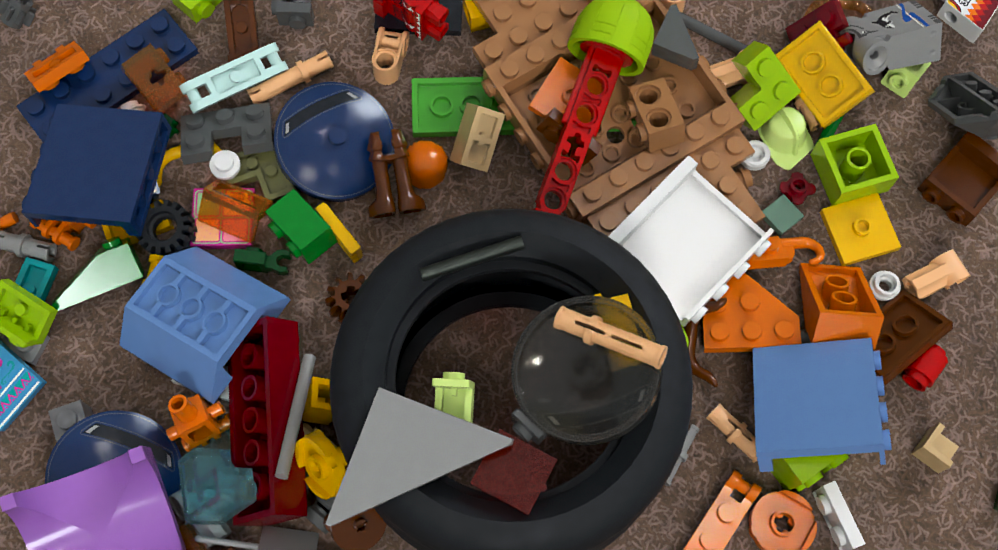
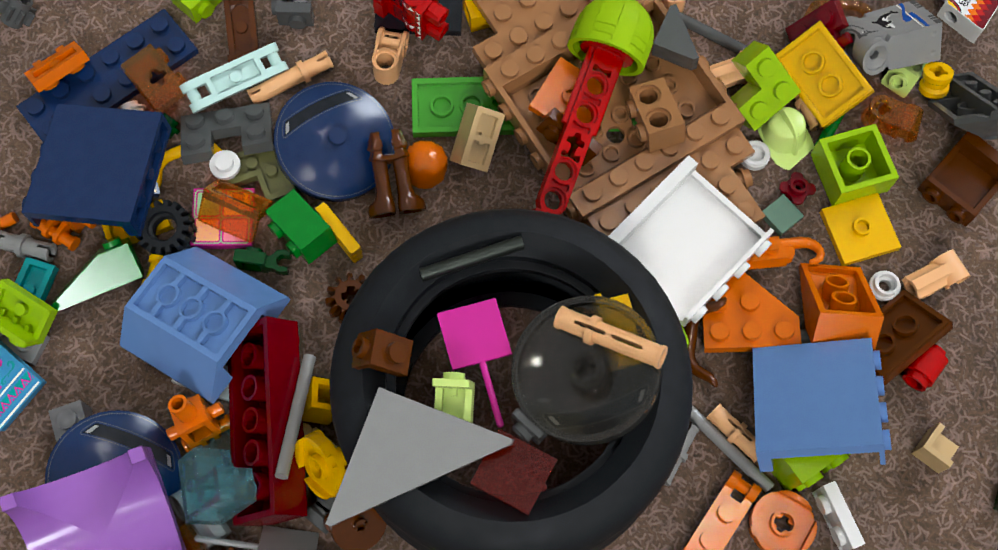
(382, 352): none -> reddish brown bracket
(474, 337): none -> dark pink piece
(730, 450): none -> light grey bar
(894, 117): none -> clear orange piece
(936, 80): none -> yellow wheel

